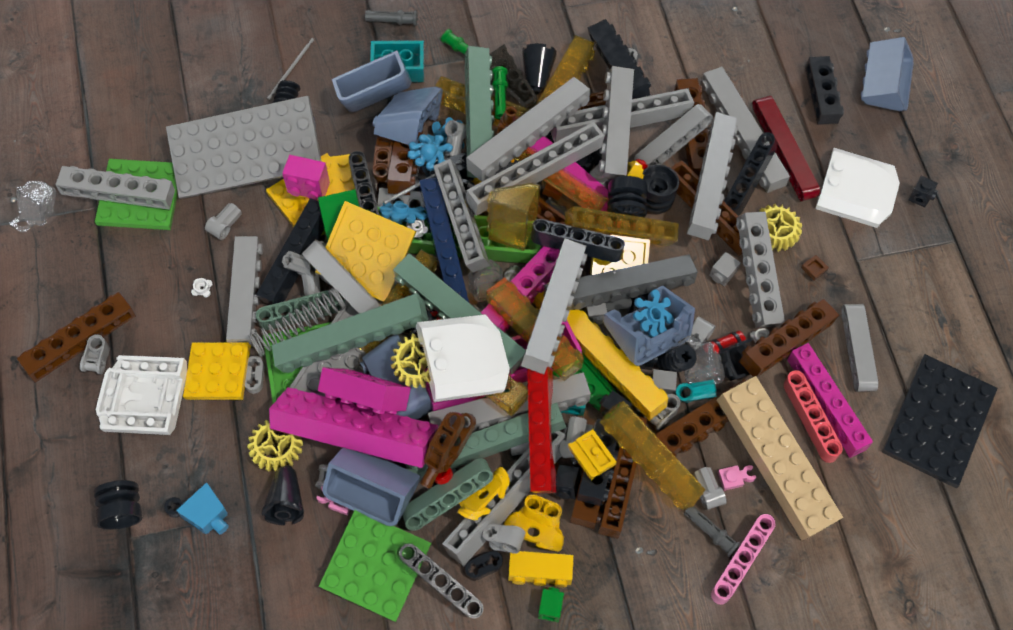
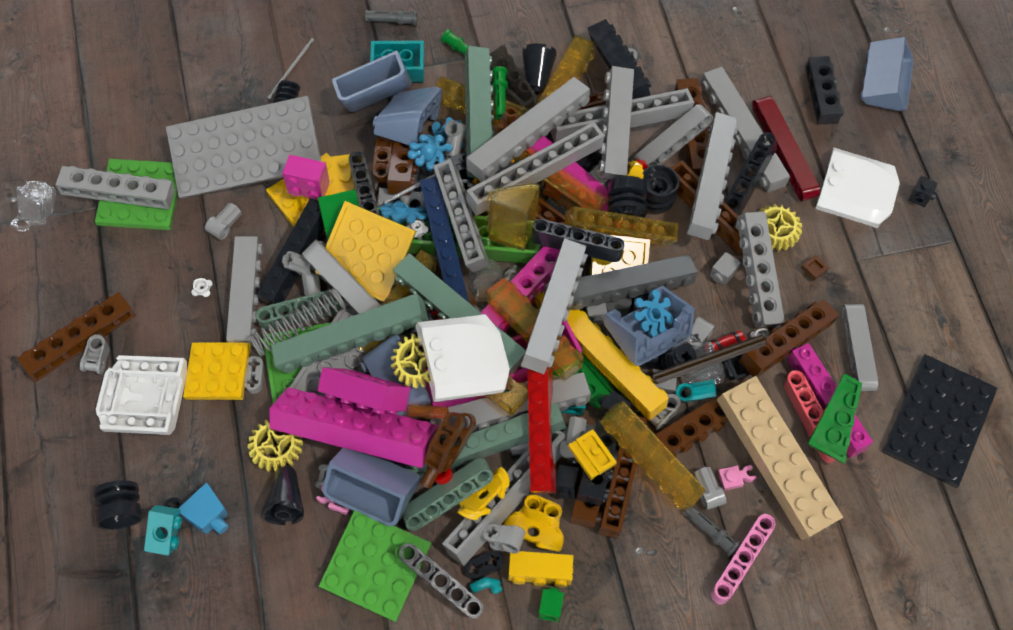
(156, 540): none -> teal brick
(427, 411): none -> clear orange axle
(486, 582): none -> teal arm
(709, 359): none -> dark brown axle
(835, 425): none -> green wing

